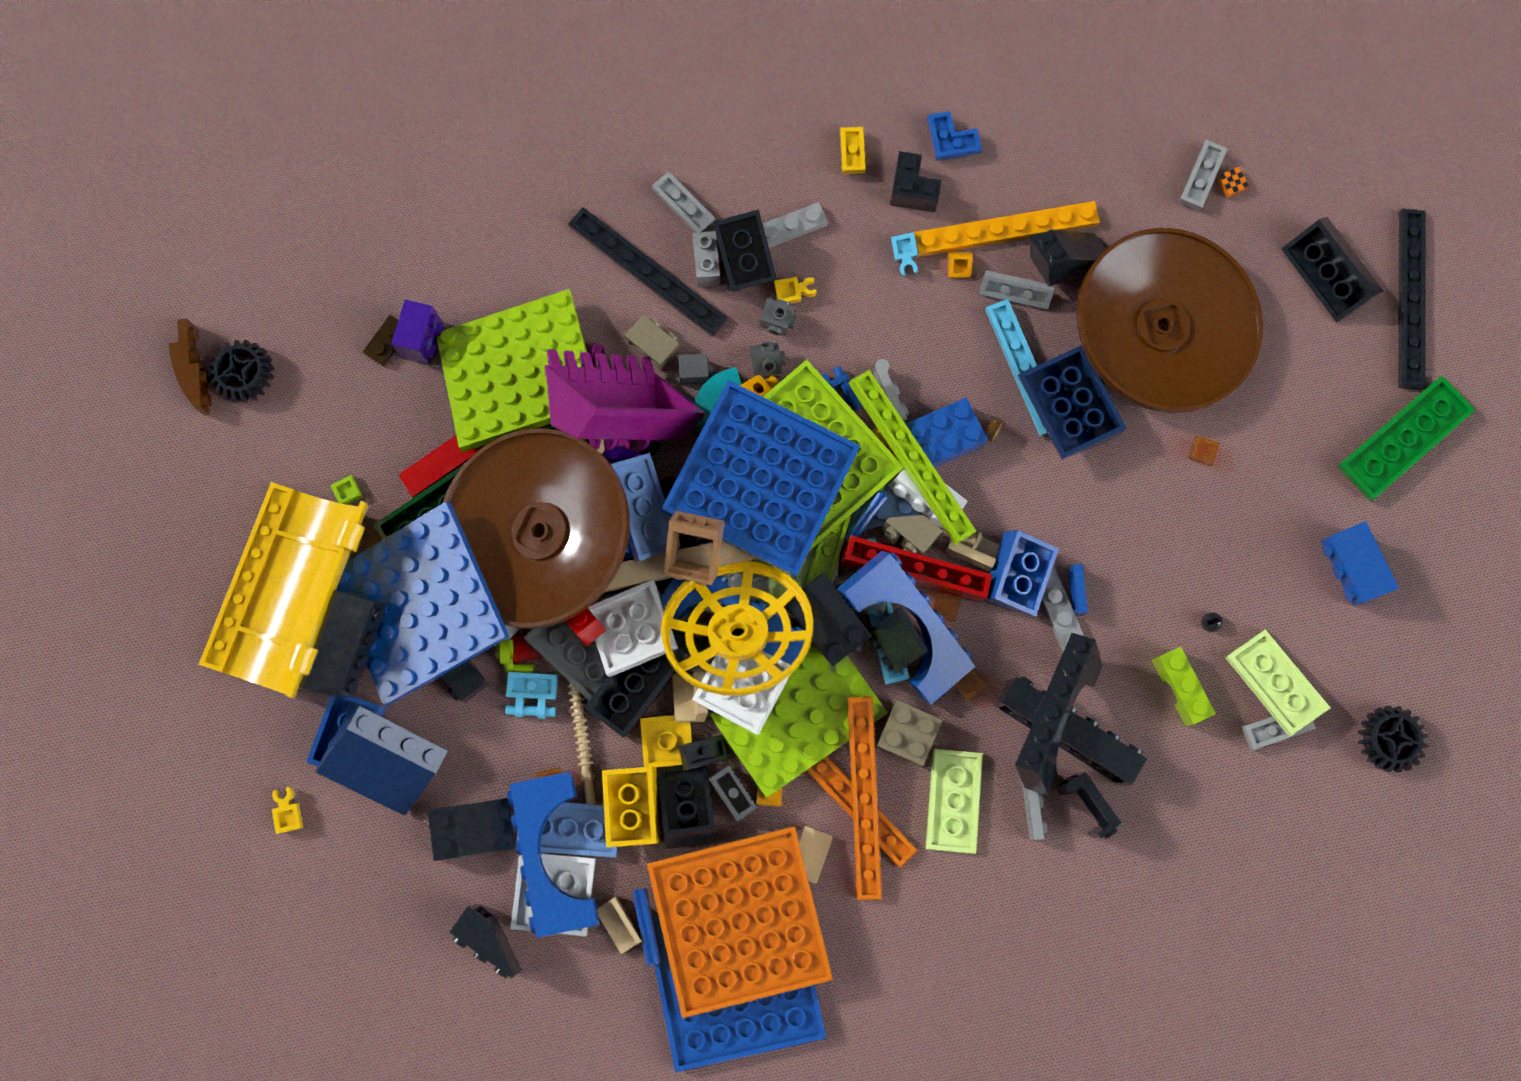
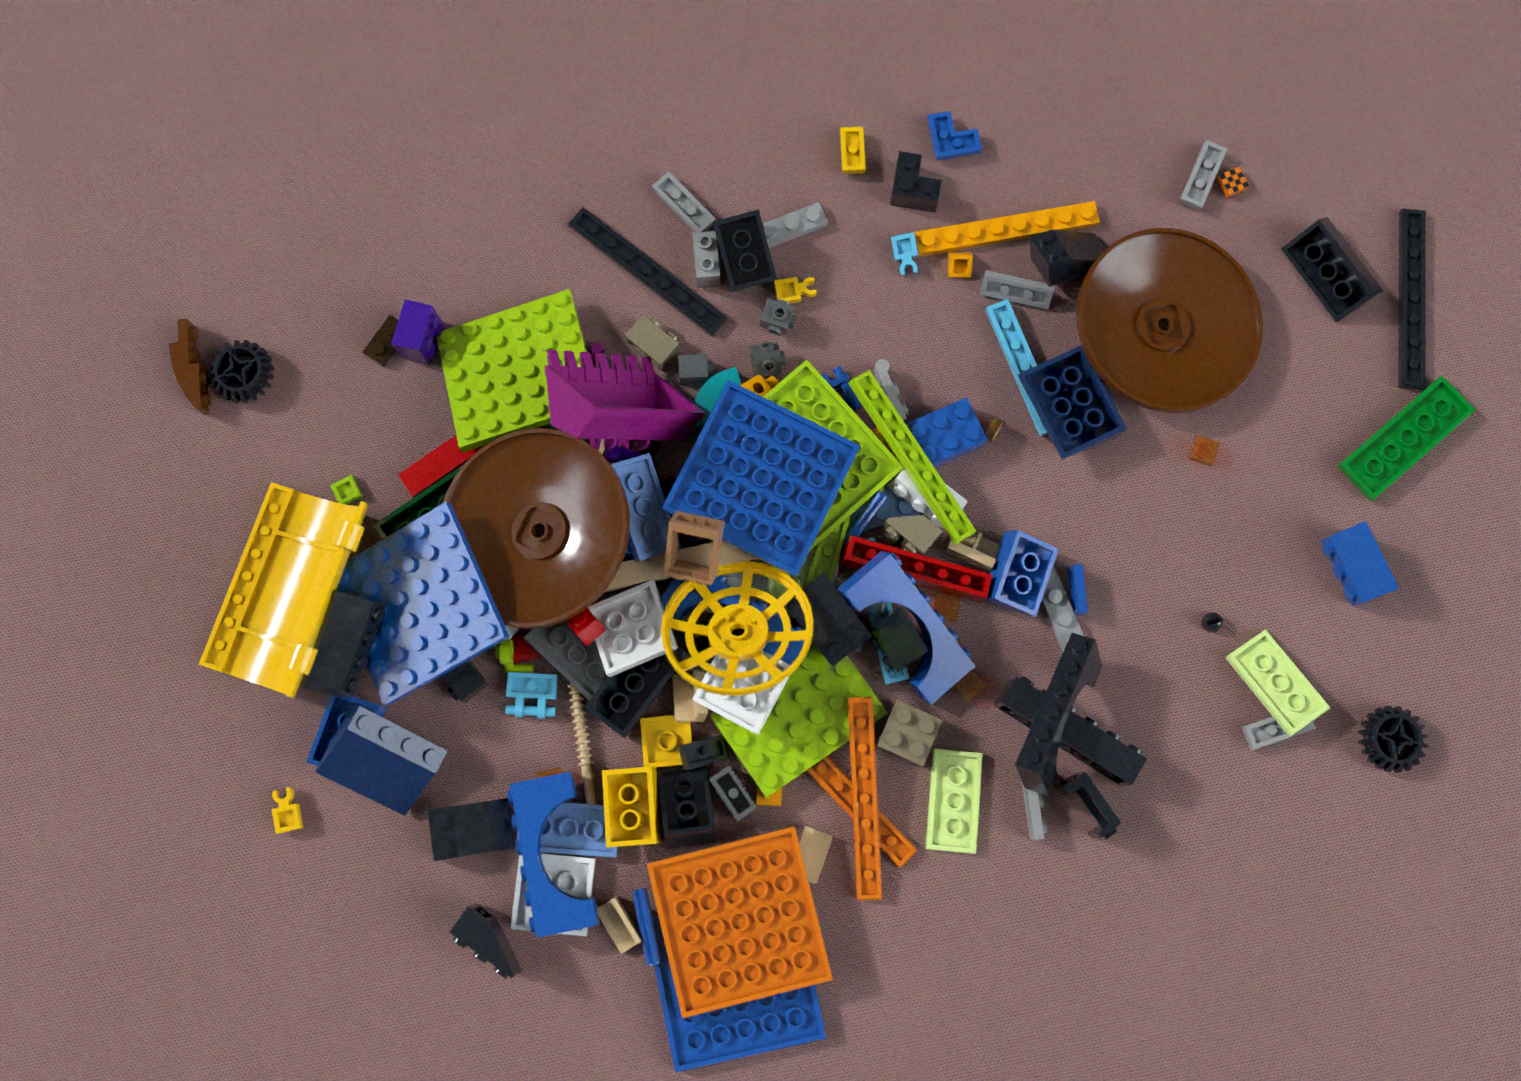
(1191, 699): lime arch -> none

